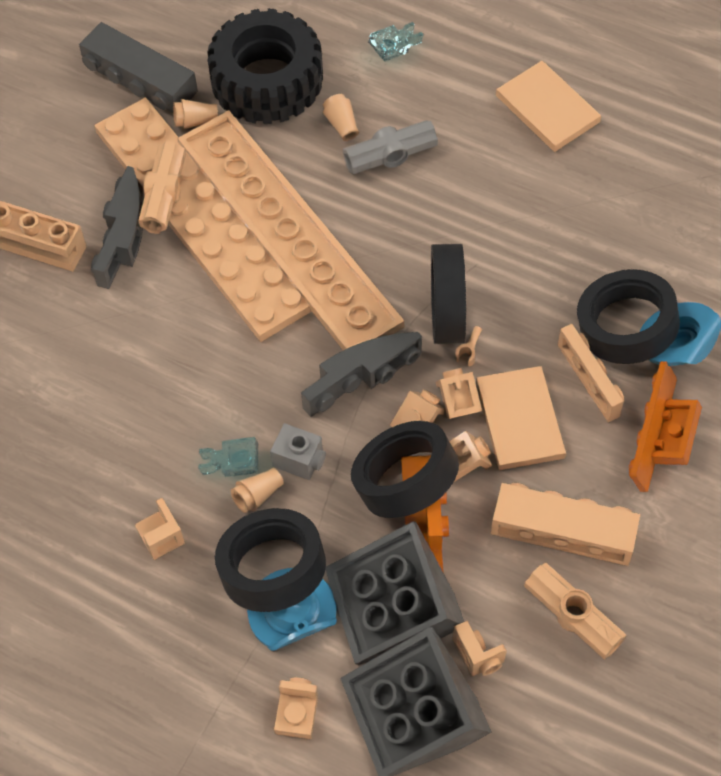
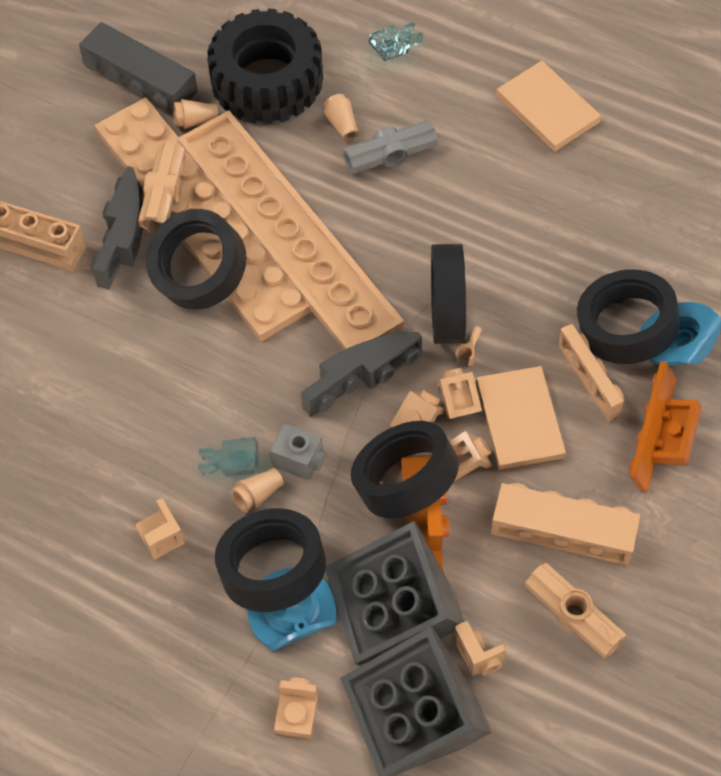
(169, 237): none -> black tyre

